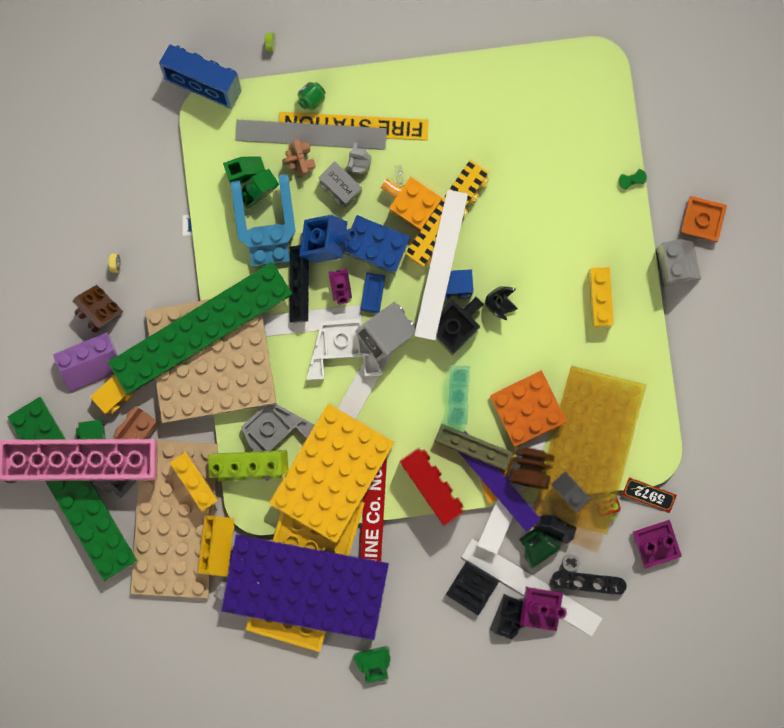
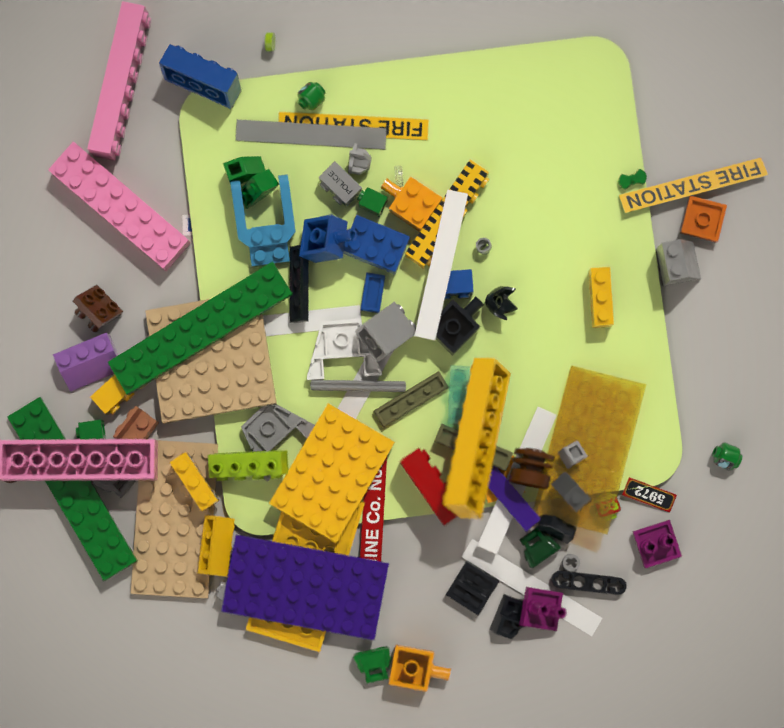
(114, 263): light yellow tile -> none
(119, 81): none -> bright pink brick
(119, 206): none -> bright pink brick
(296, 158): nougat hips -> none
(340, 286): magenta hips -> none
(354, 385): none -> light grey axle
(372, 201): none -> green brick
(411, 399): none -> olive tile
(414, 668): none -> light orange brick
(477, 438): none -> yellow brick
(481, 243): none -> light grey hinge
(528, 408): orange plate -> none
(572, 454): none -> light grey slope
(693, 185): none -> yellow sticker
(727, 456): none -> green head

